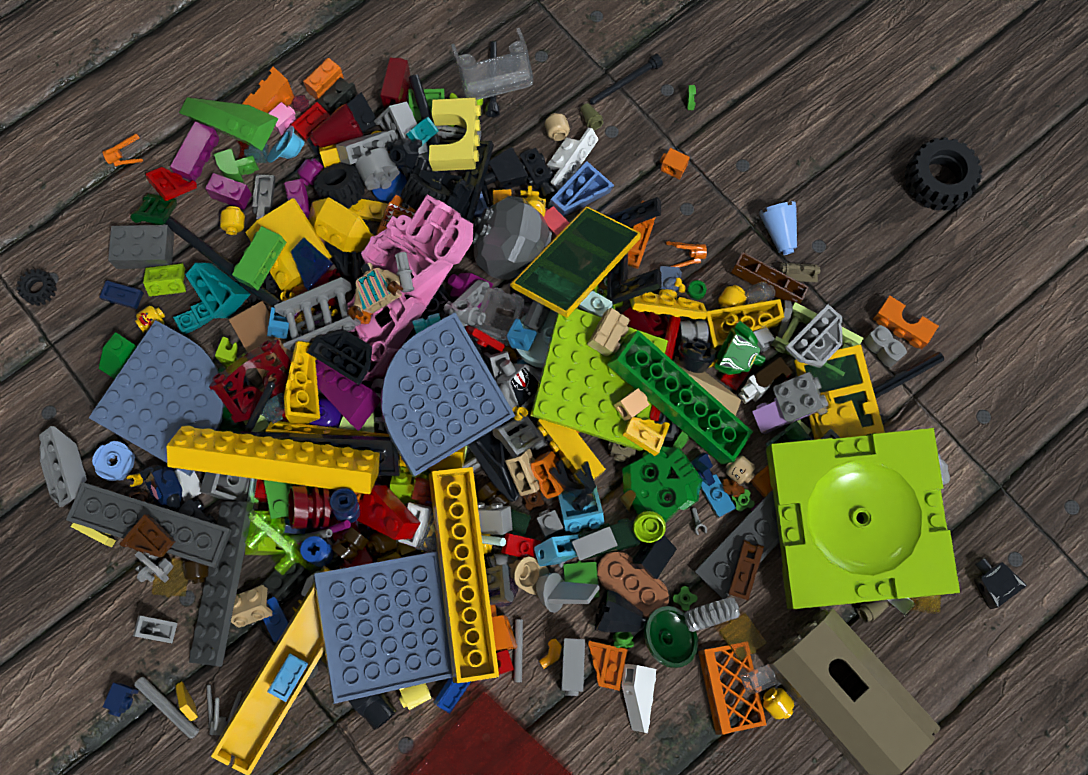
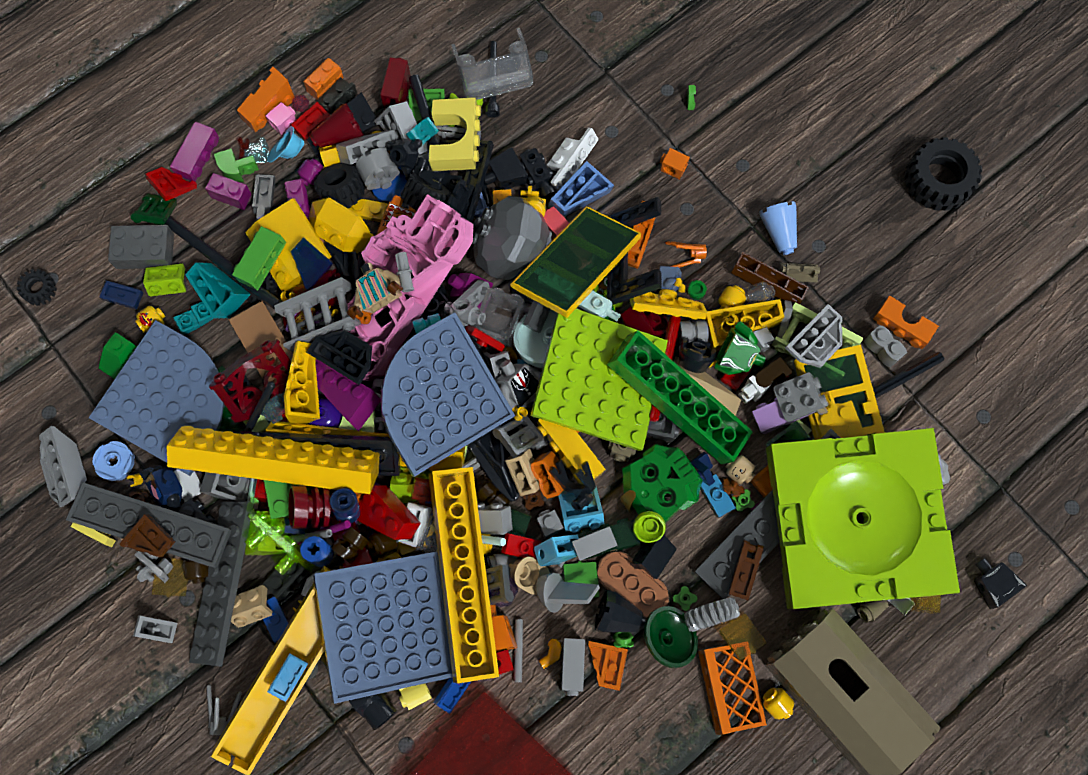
(113, 154): orange plant -> none
(119, 699): dark blue brick -> none
(166, 707): light grey axle -> none
(185, 702): yellow tile -> none
(226, 352): lime hinge -> none
(232, 119): bright green wedge -> none
(232, 220): yellow head -> none
(277, 326): dark azure panel -> none
(520, 337): dark azure panel -> none
(557, 127): tan head -> none
(591, 117): olive cone -> none
(608, 332): tan brick -> none
(632, 404): light nougat brick -> none
(638, 694): white slope -> none
(646, 434): yellow wing -> none
(653, 63): black piece -> none
(681, 440): bright green tile -> none
(698, 522): light grey hand -> none
(758, 679): clear brick -> none

